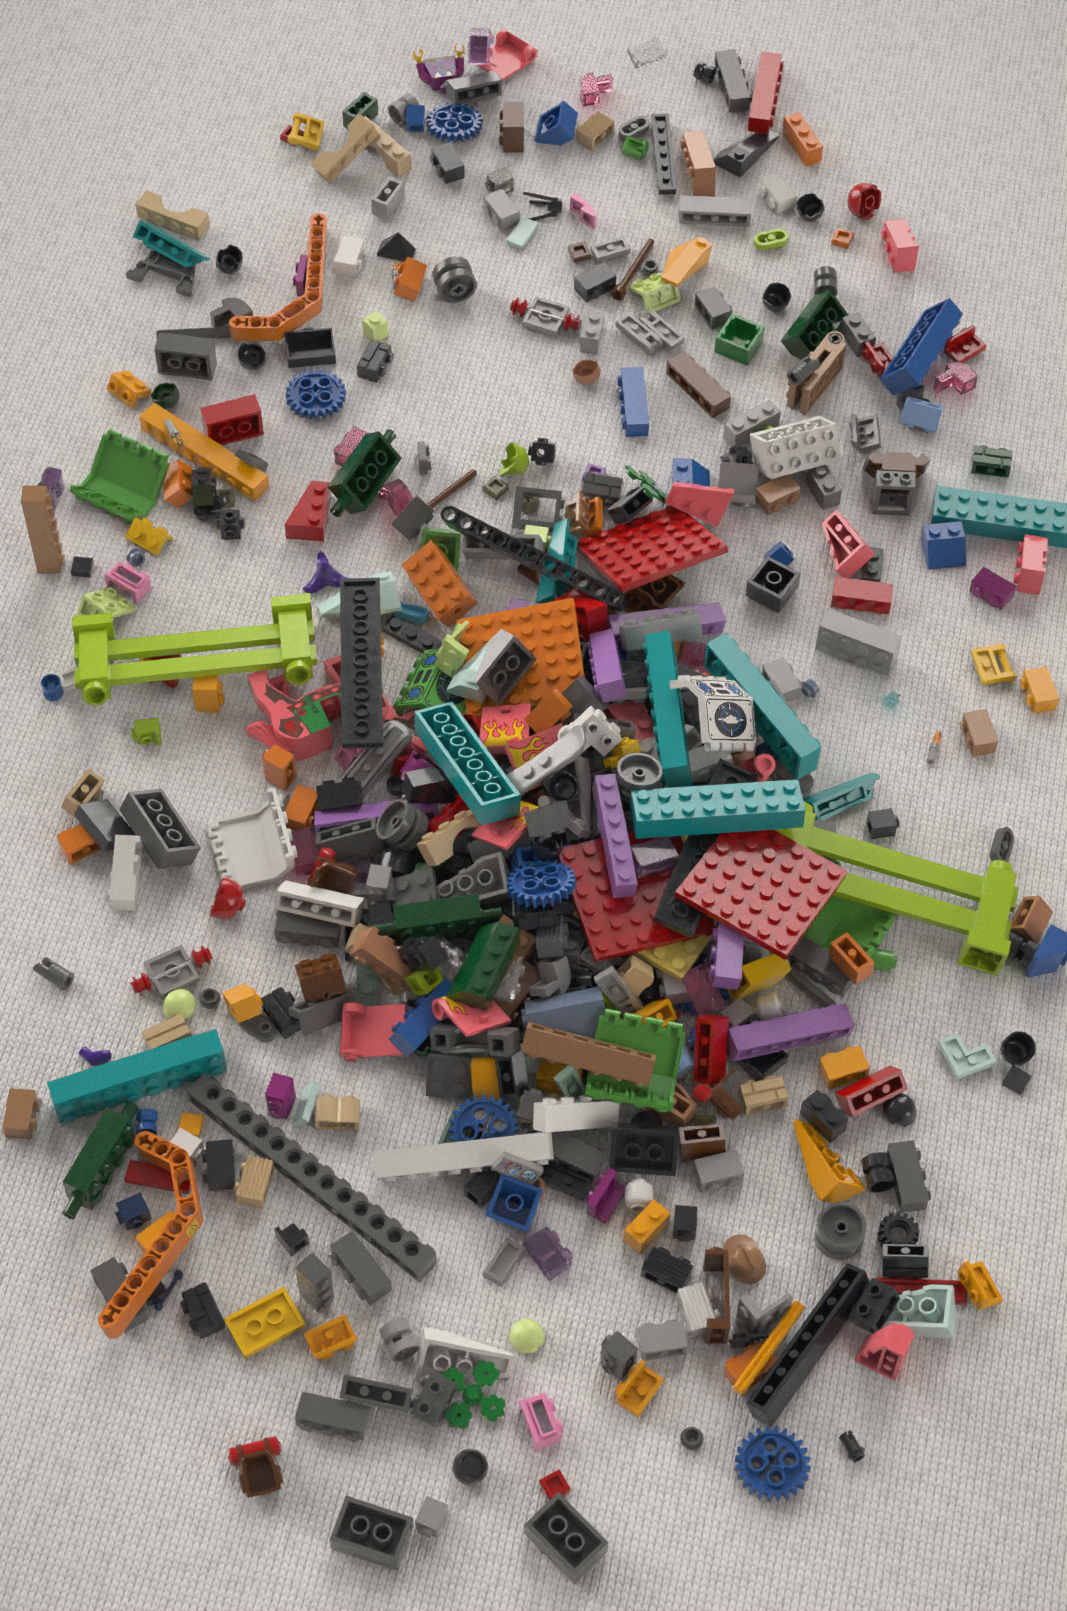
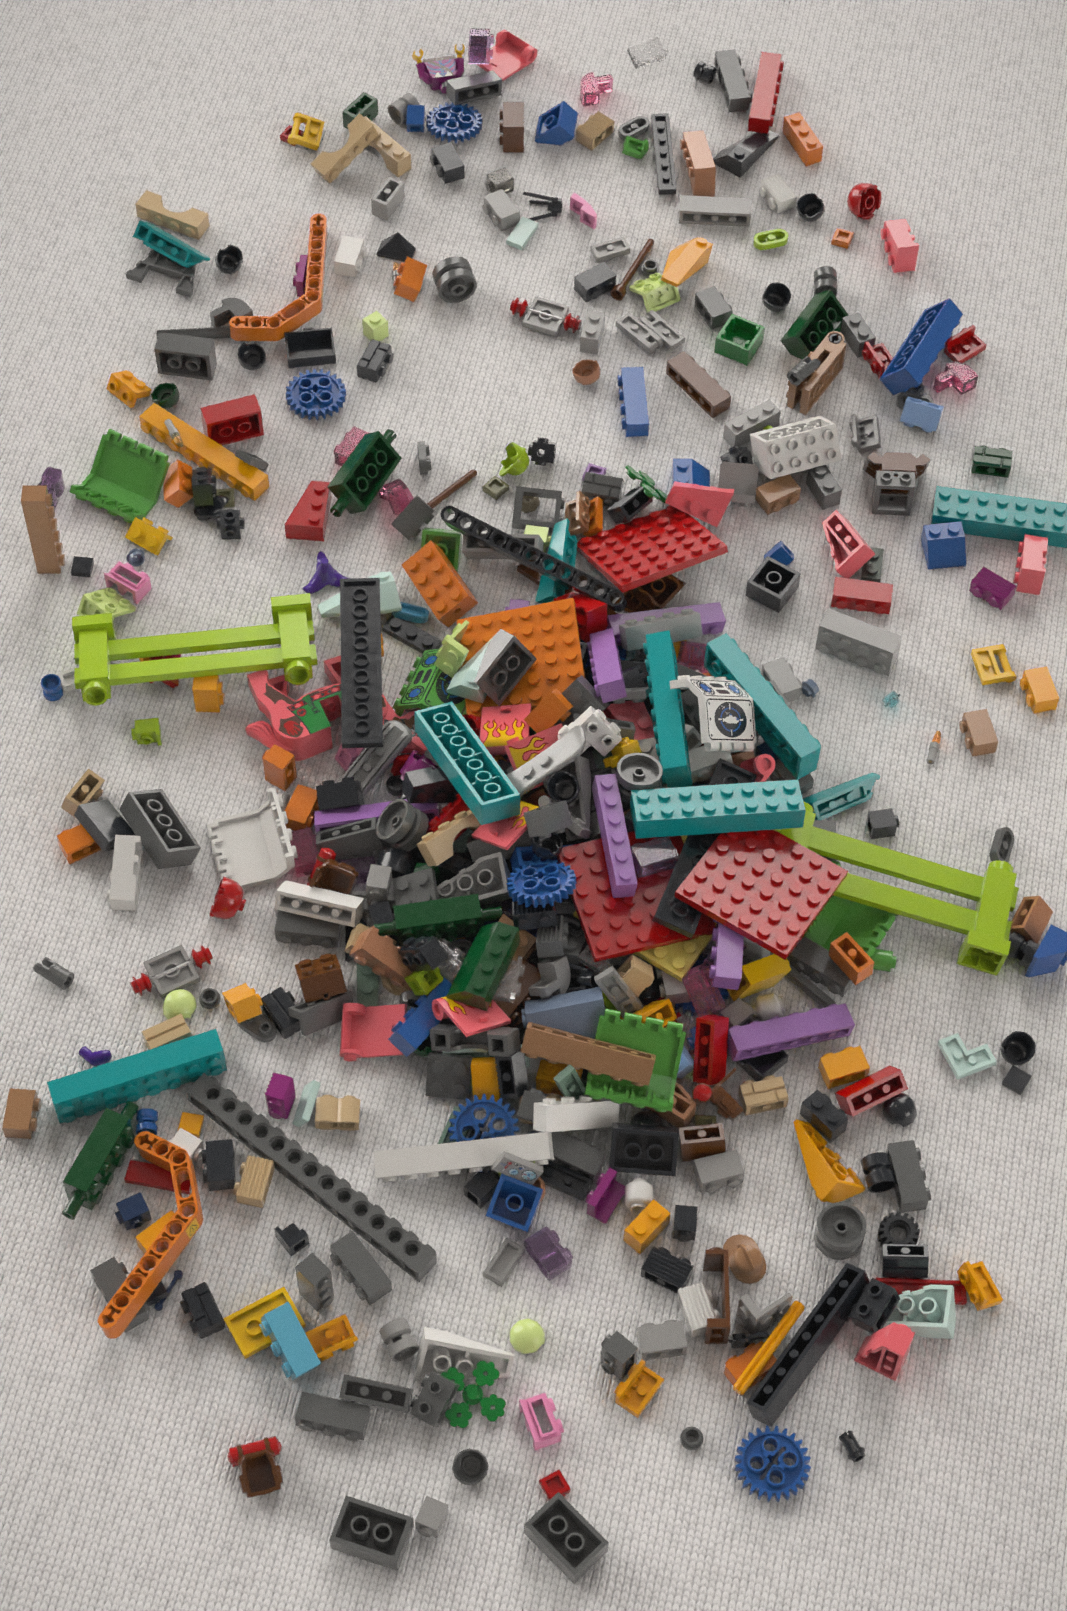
(289, 1341): none -> medium azure brick
(579, 252): plate -> none

